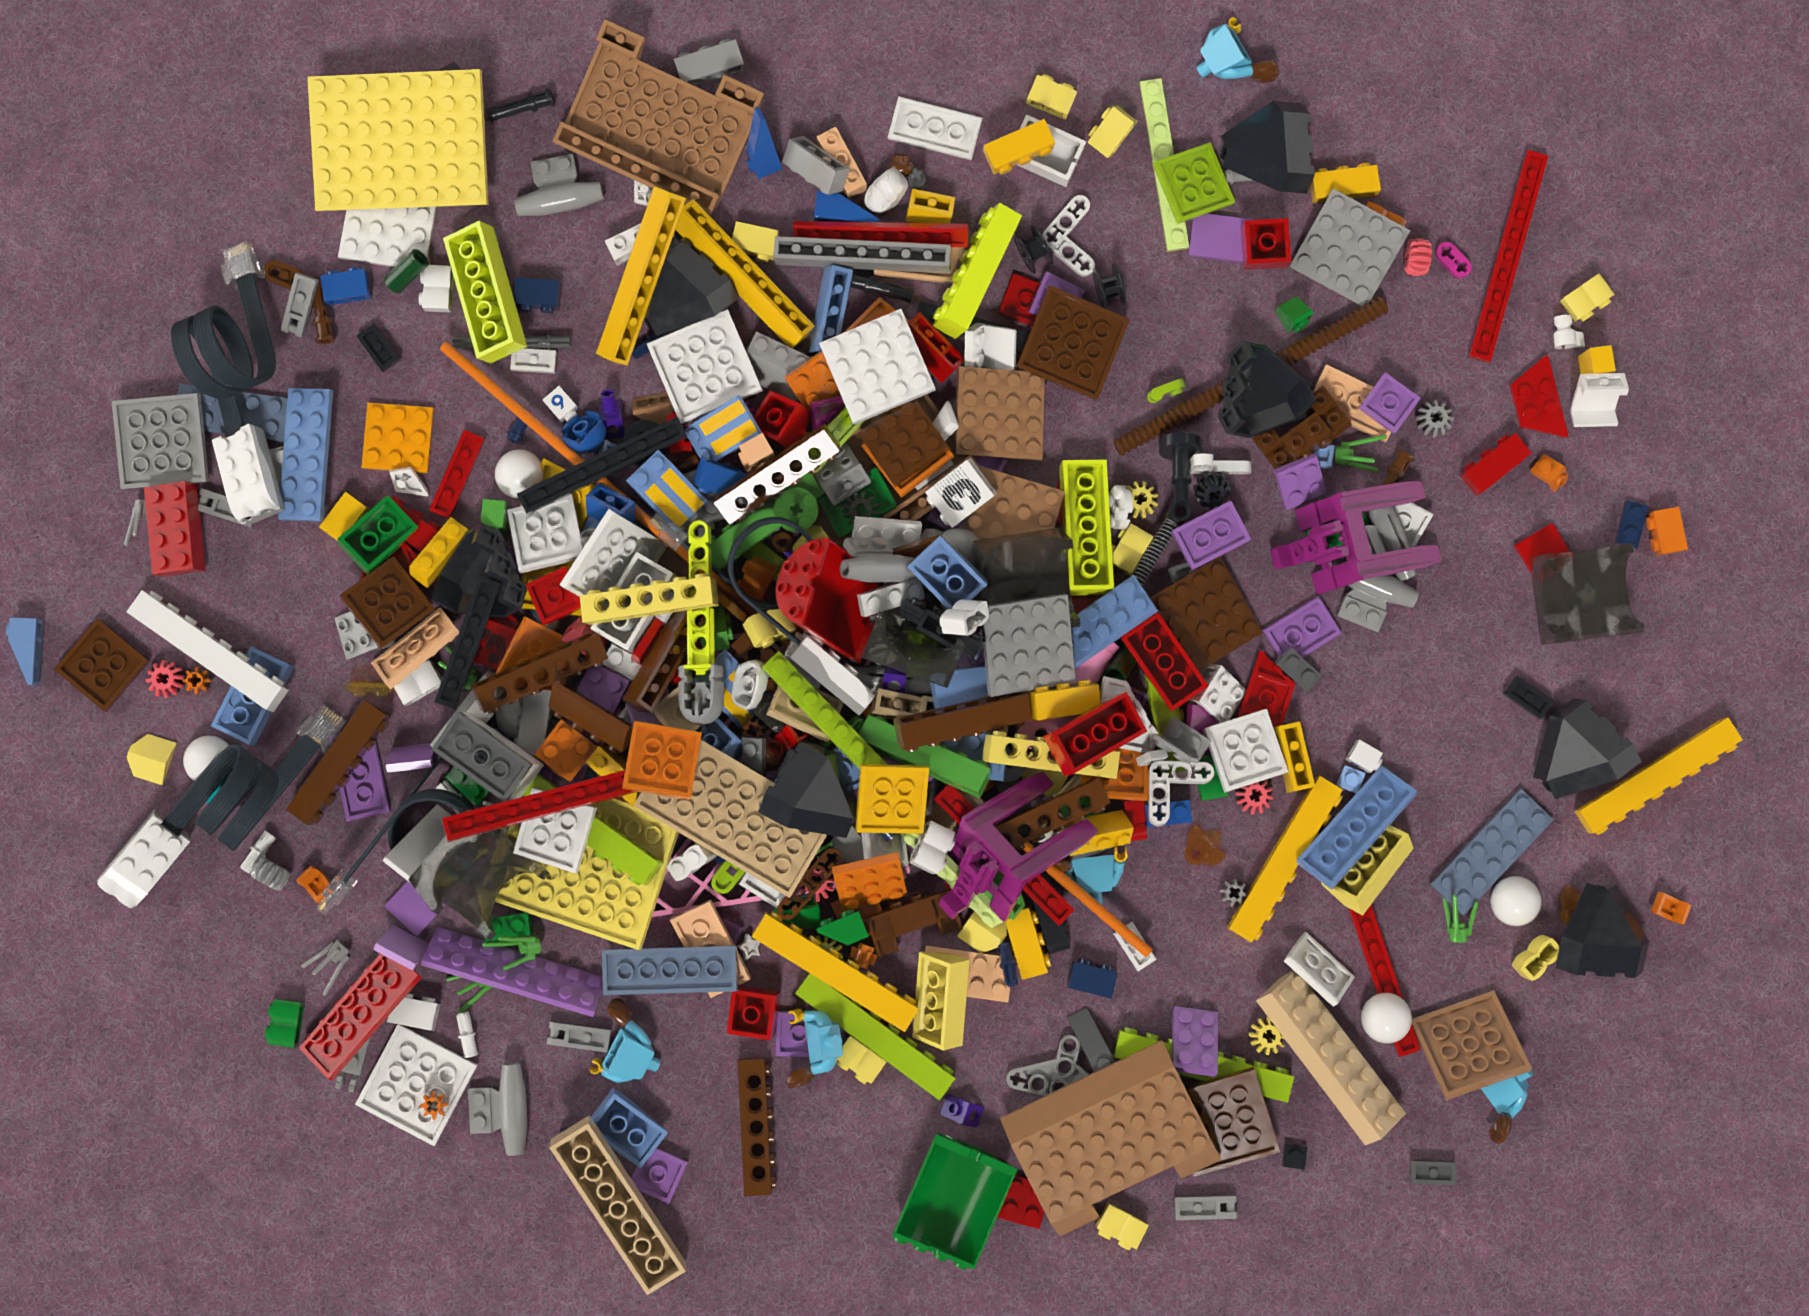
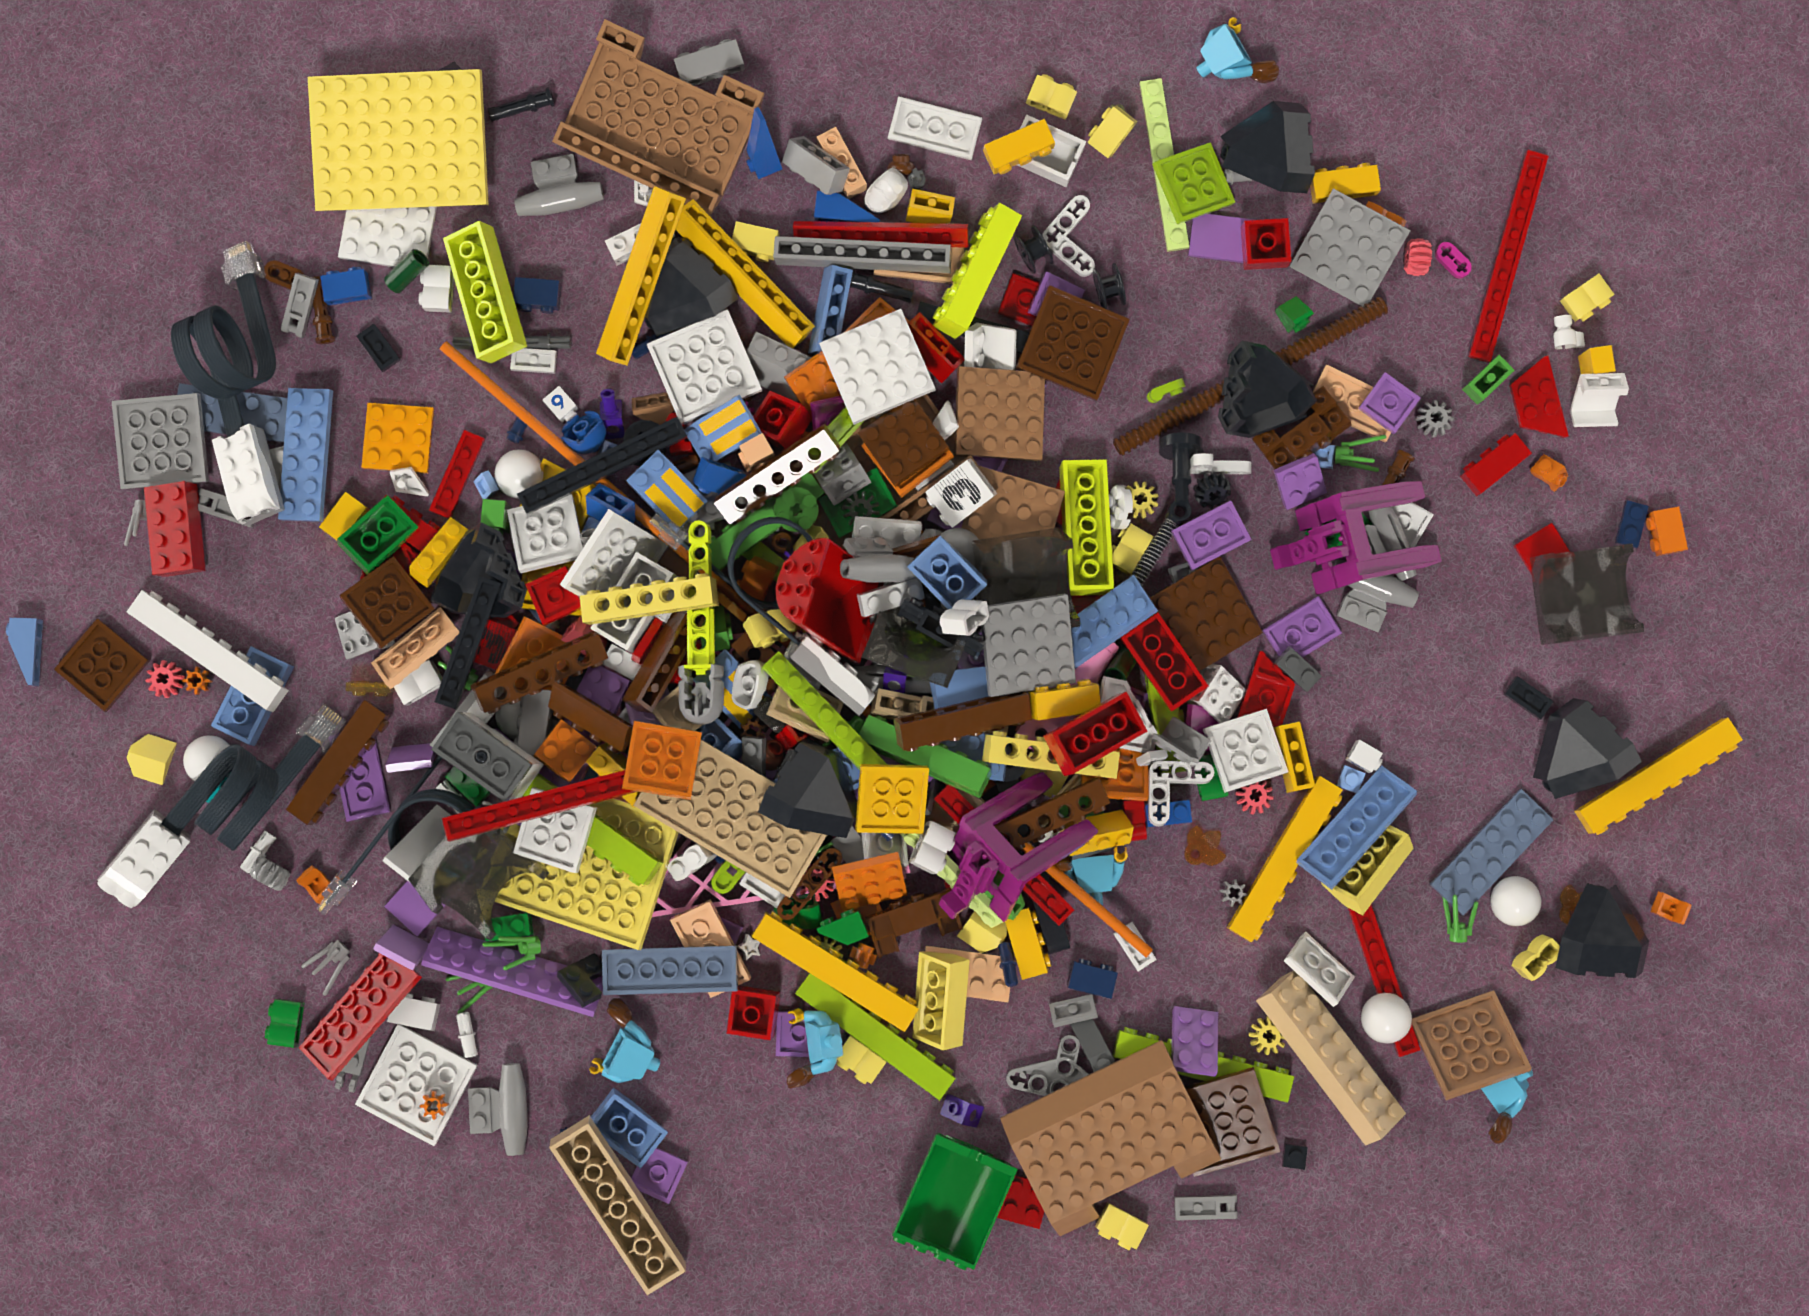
(486, 485): none -> light blue plate
(579, 978): none -> black plate
(579, 1037): light grey plate -> none
(752, 1184): reddish brown brick -> none
(1073, 1010): none -> light grey plate
(1432, 1172): dark grey plate -> none
(1488, 379): none -> bright green brick

